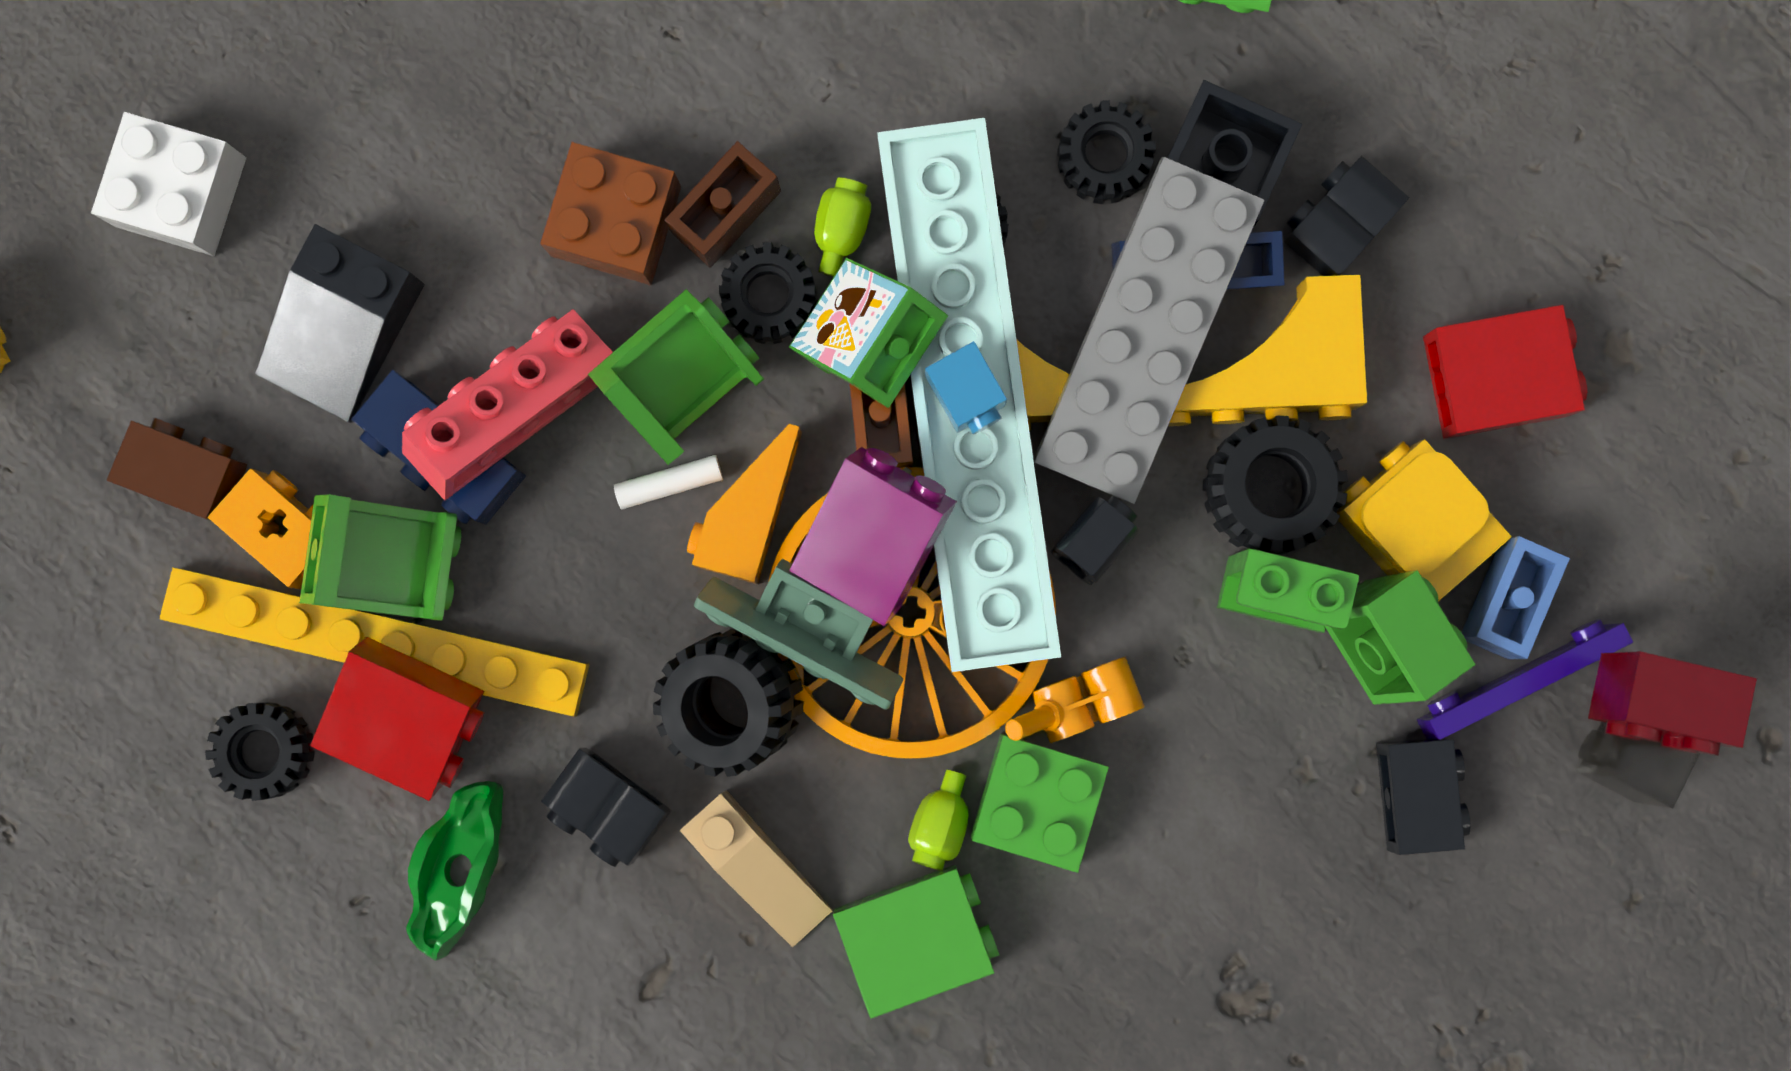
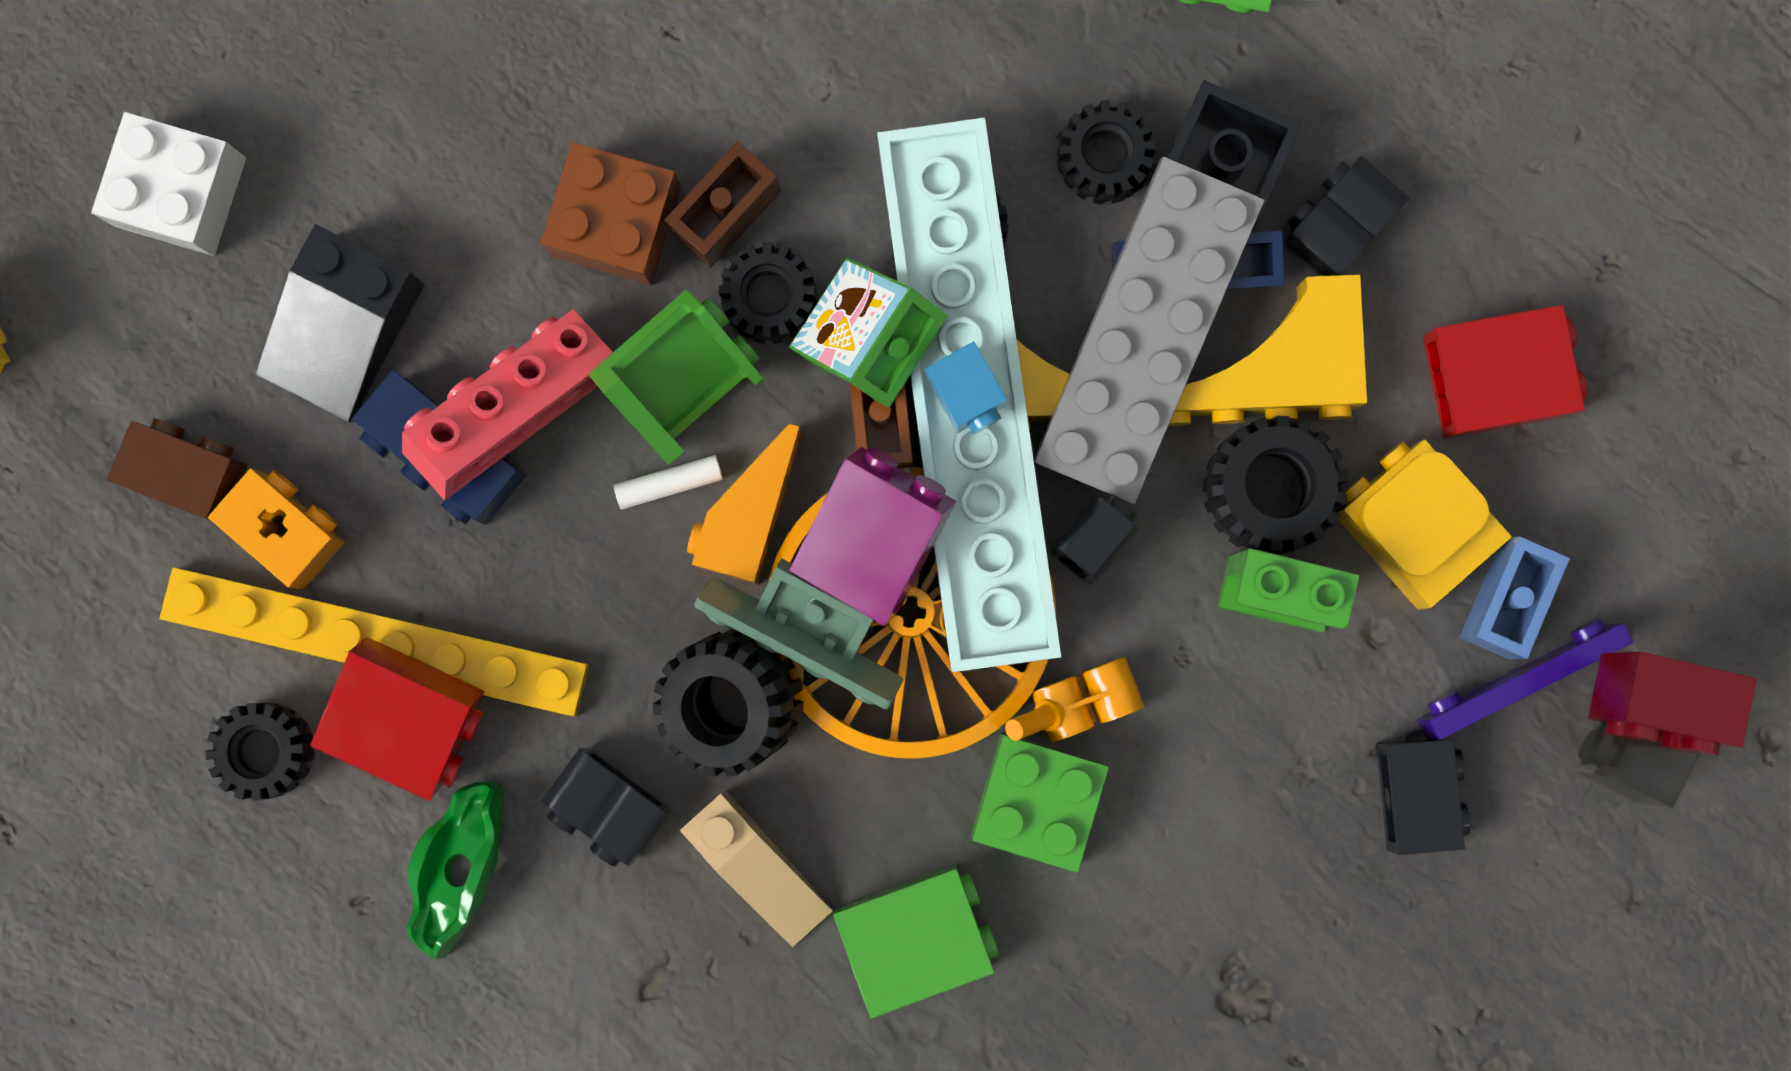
(379, 558): bright green panel -> none
(841, 222): lime plant -> none
(940, 824): lime plant -> none
(1401, 640): bright green brick -> none

